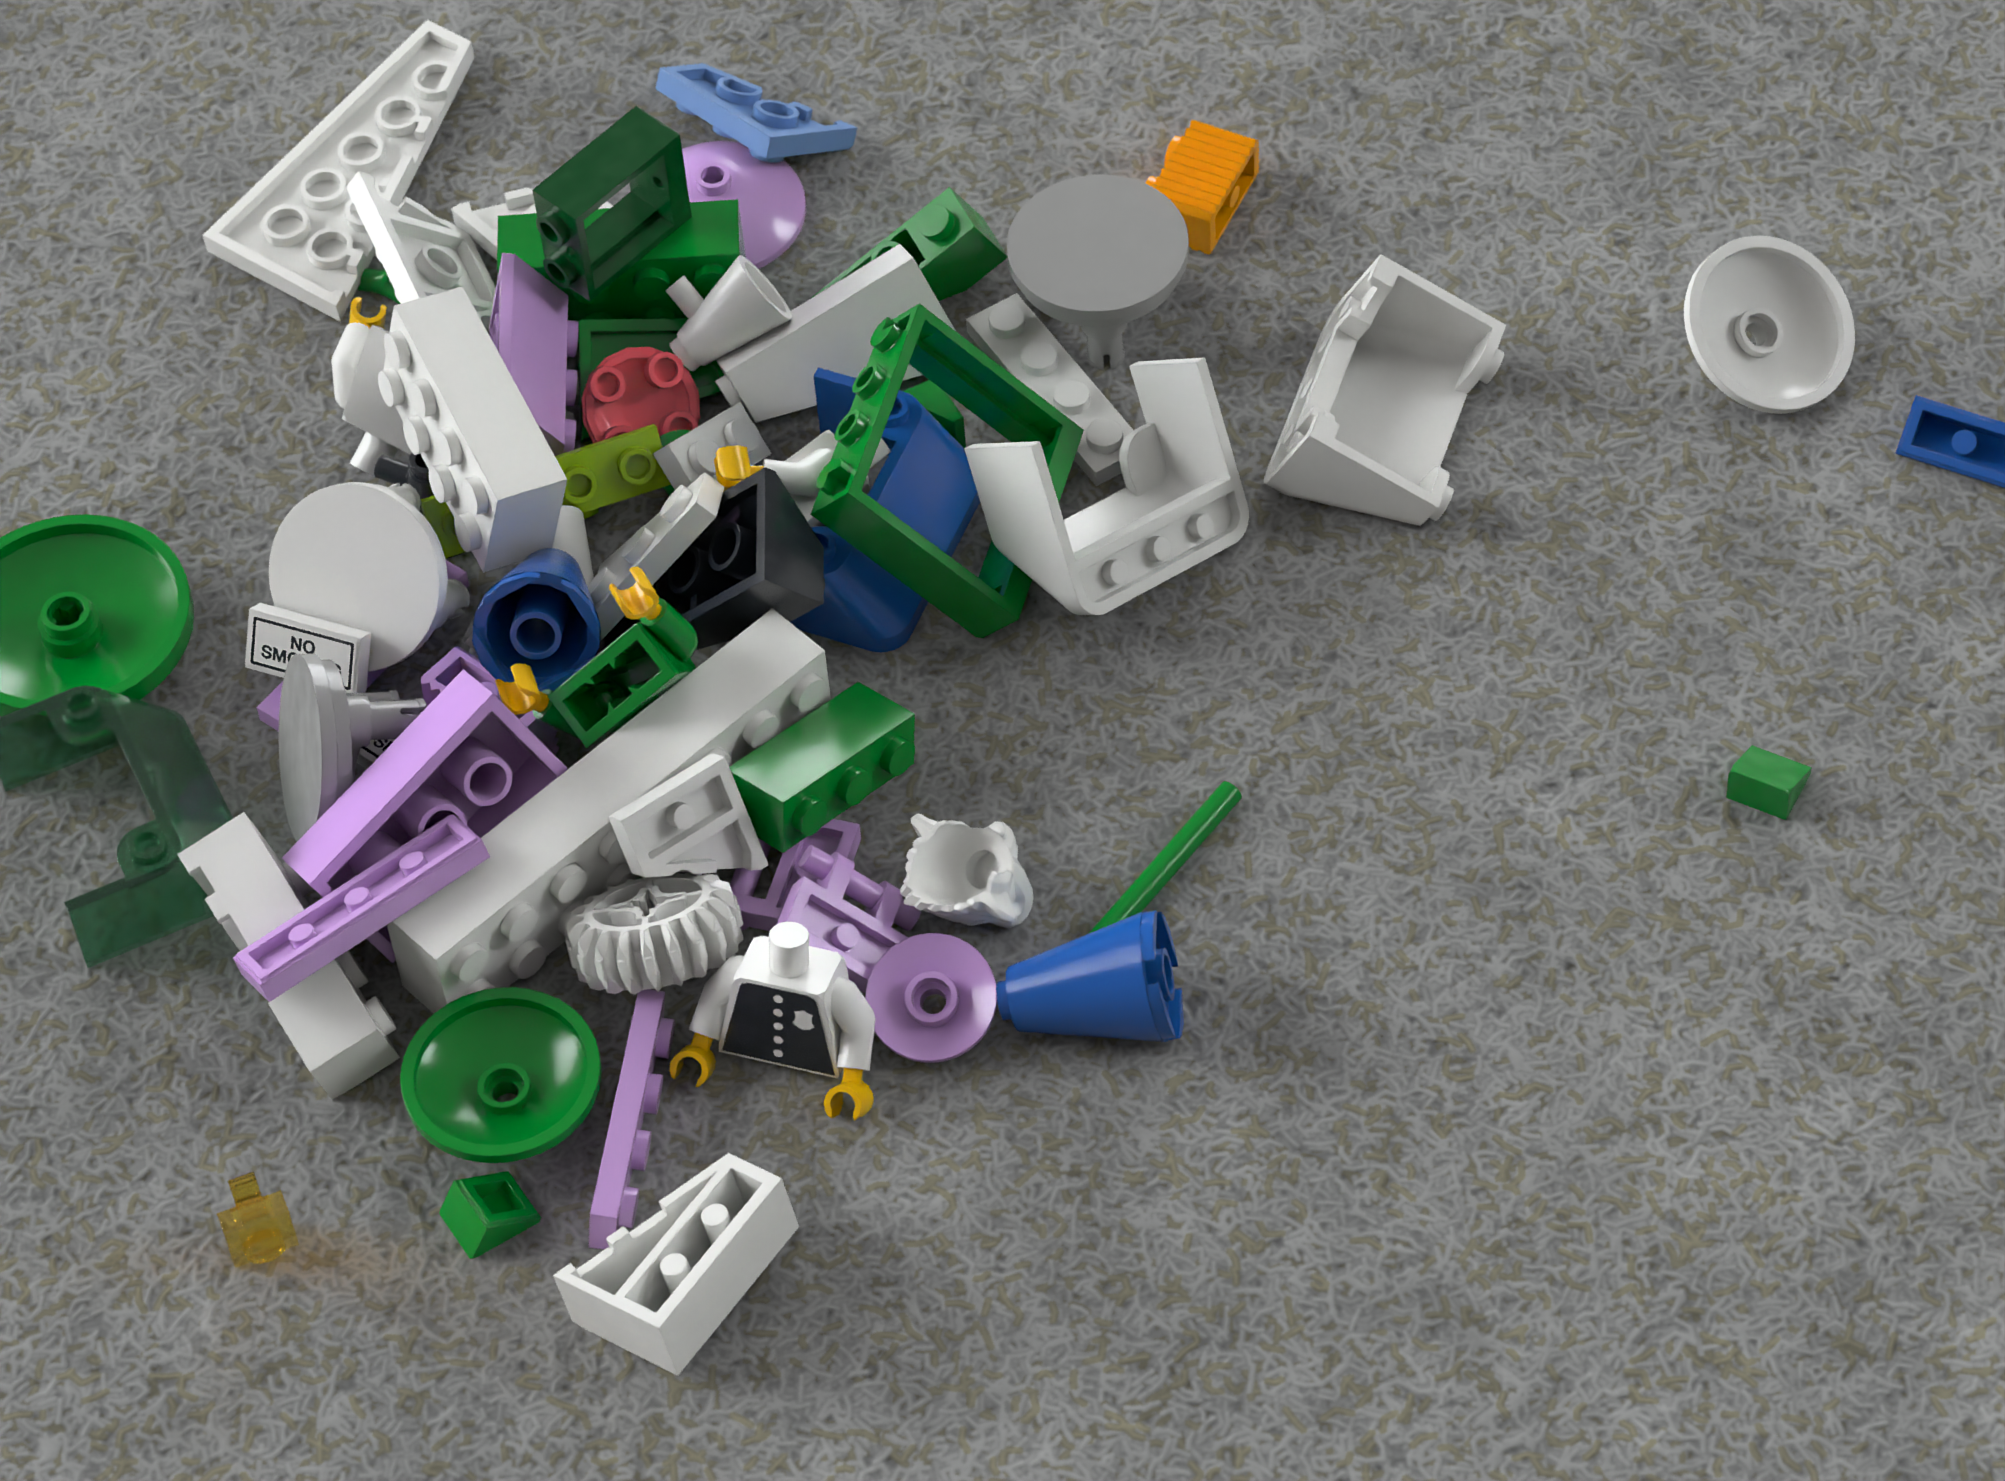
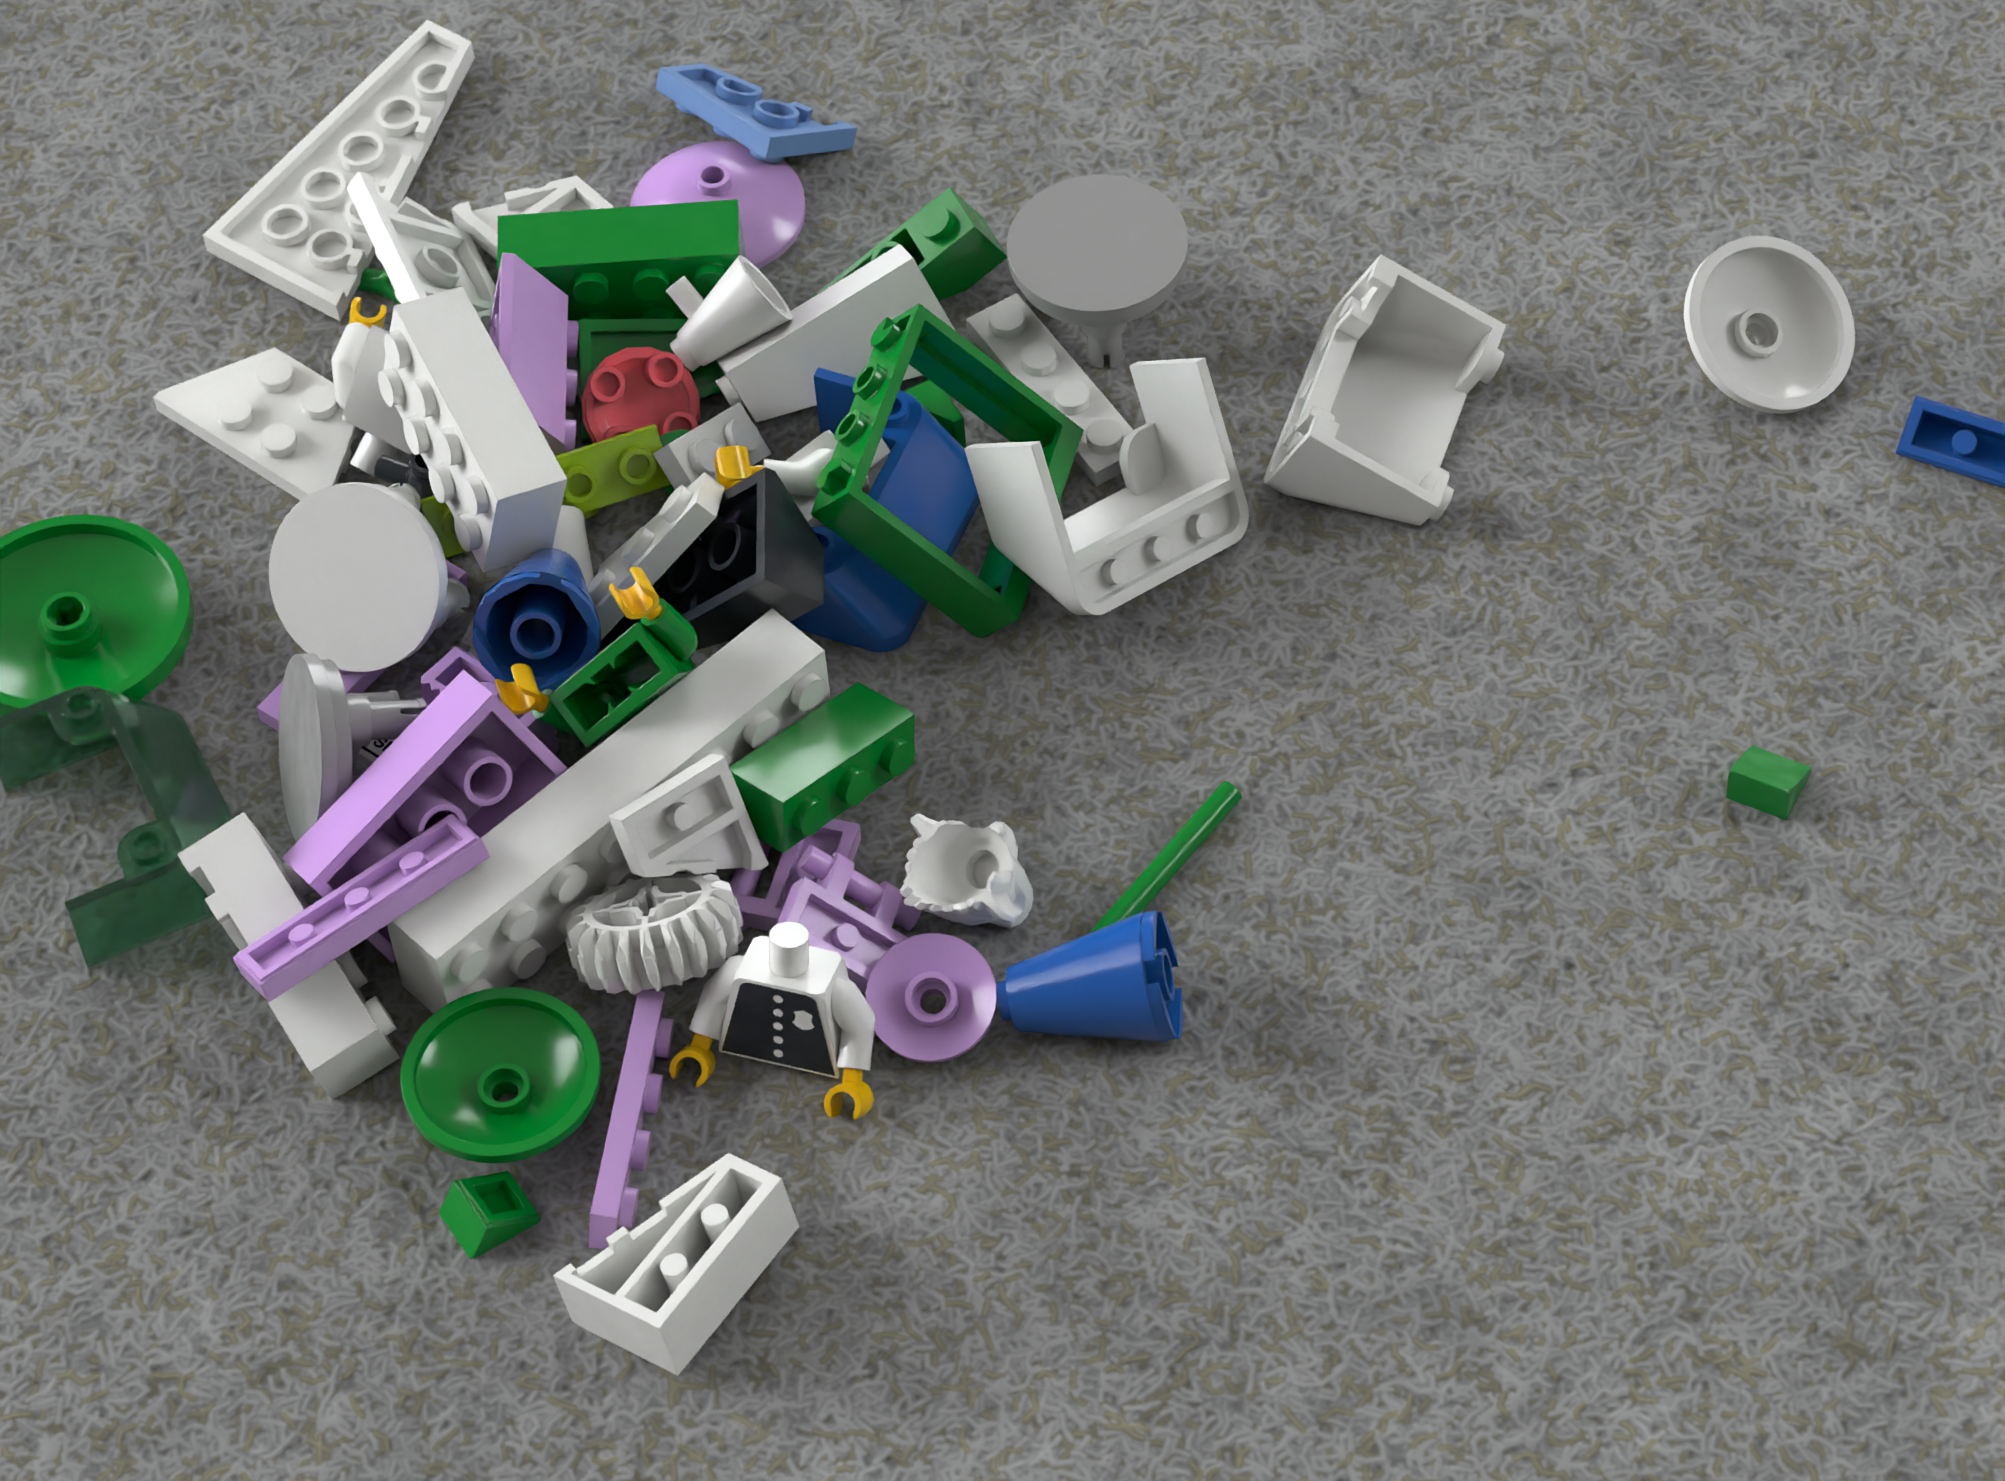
(258, 1225): clear yellow plate -> none
(269, 418): none -> white wing
(281, 633): white tile -> none
(630, 151): dark green window -> none
(1207, 179): light orange brick -> none

